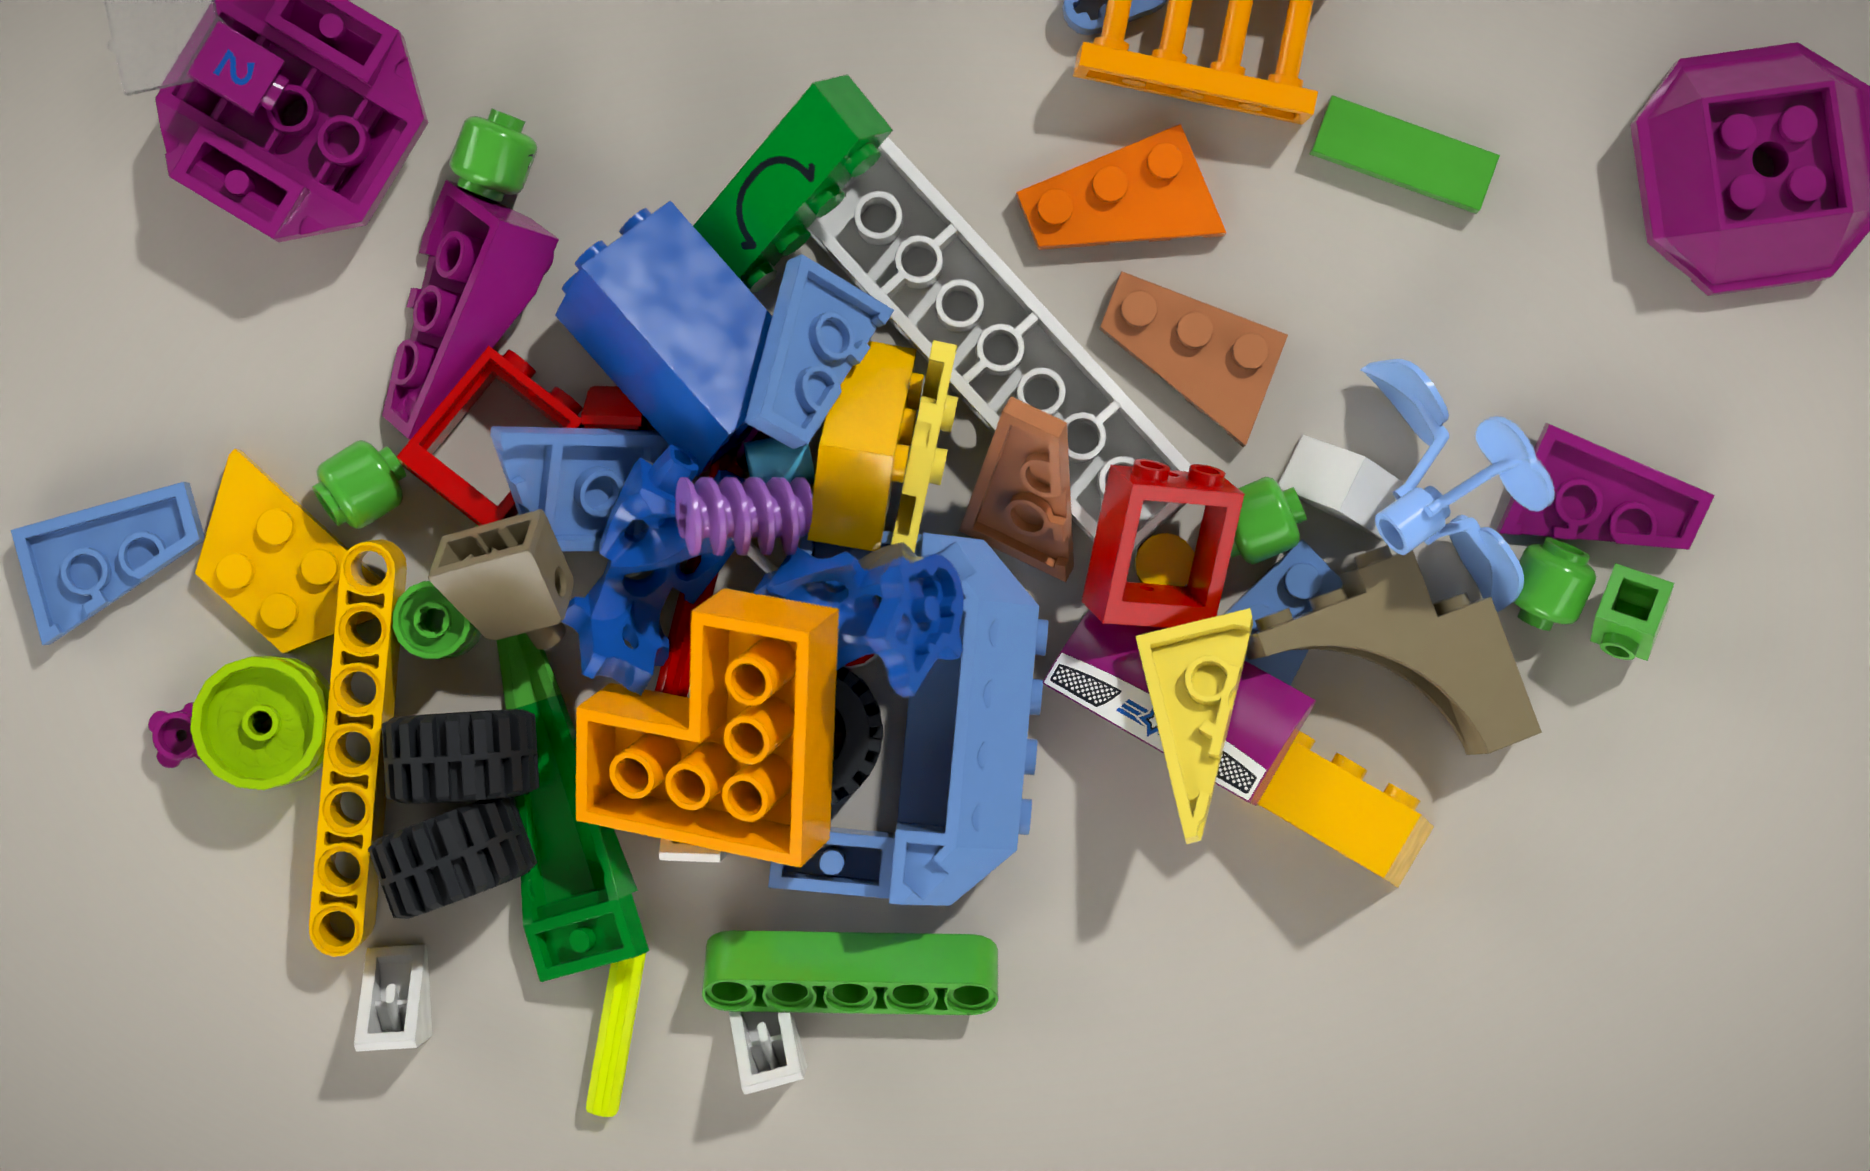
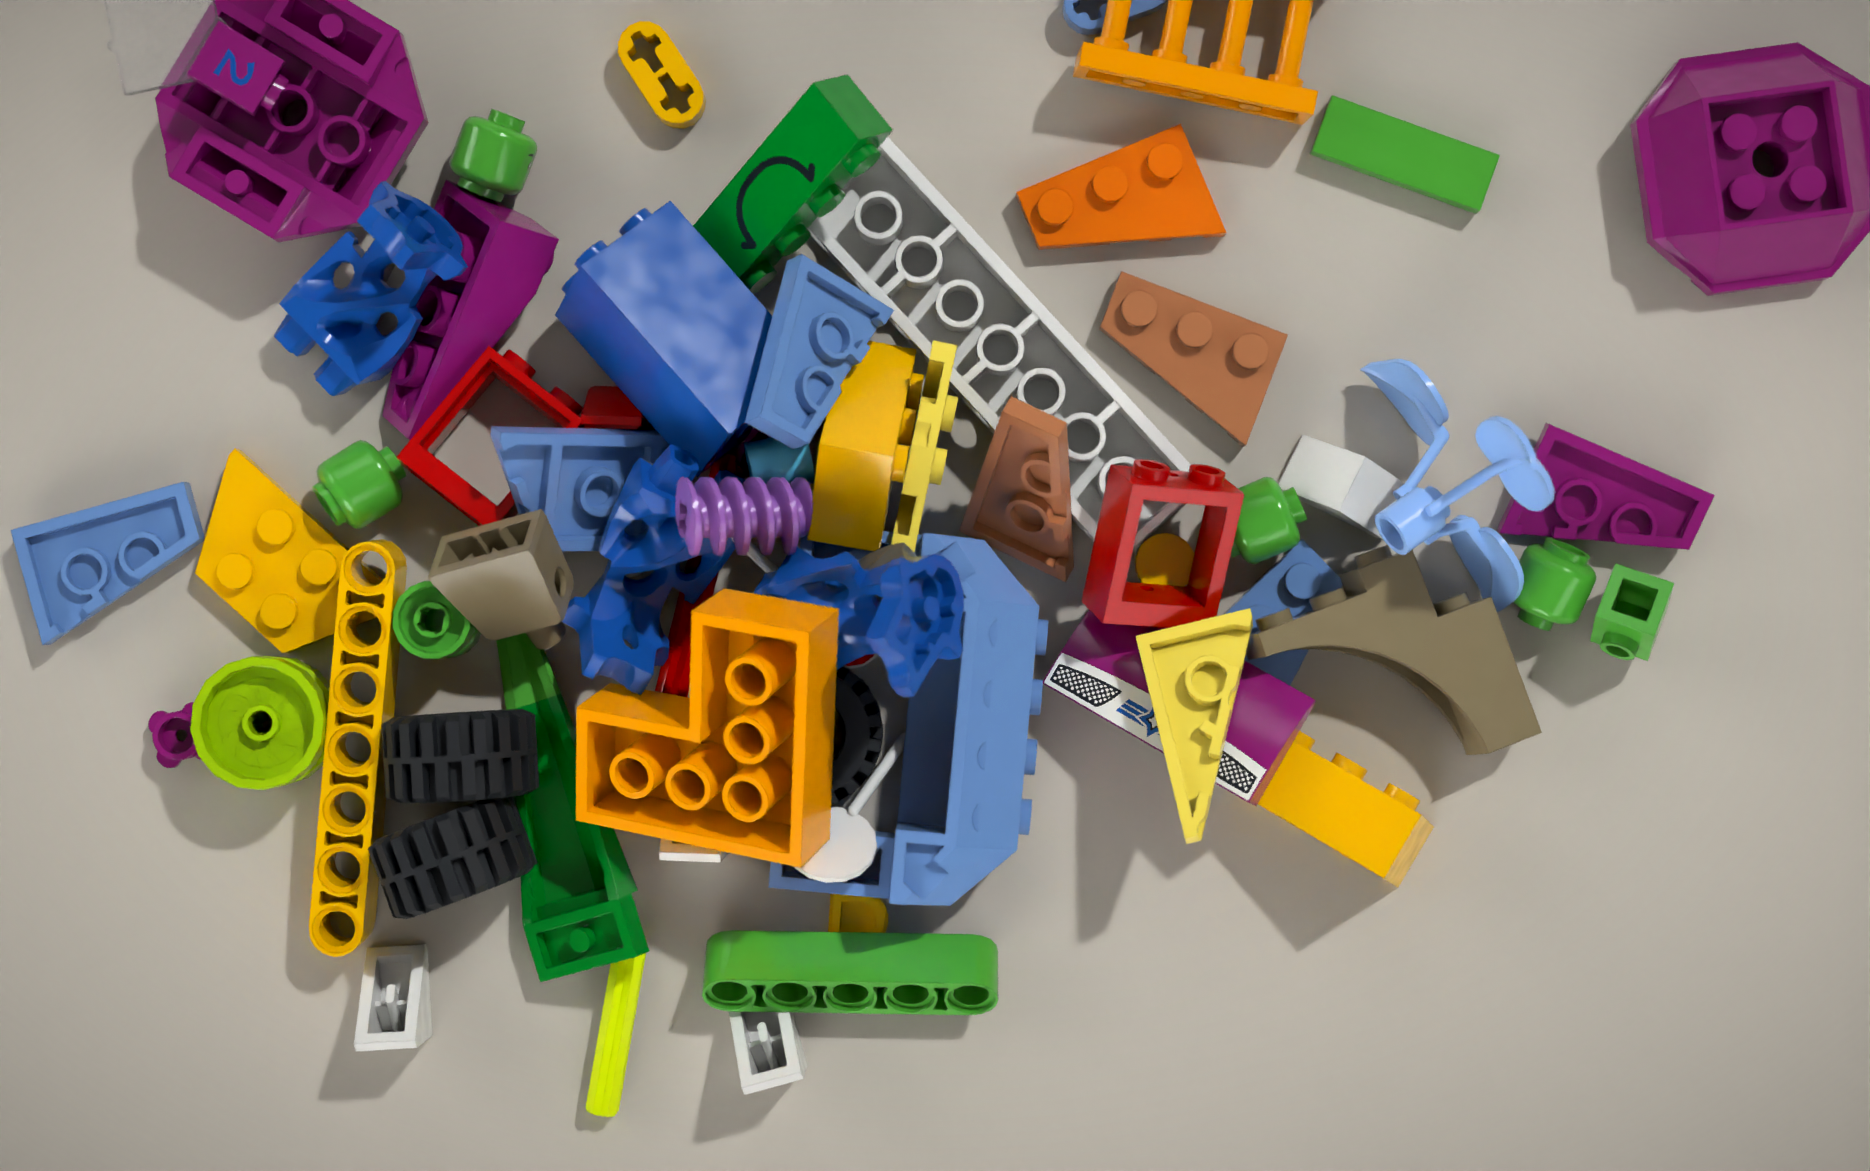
(346, 319): none -> blue hips
(673, 67): none -> yellow beam
(851, 836): none -> white piece
(857, 914): none -> yellow tile

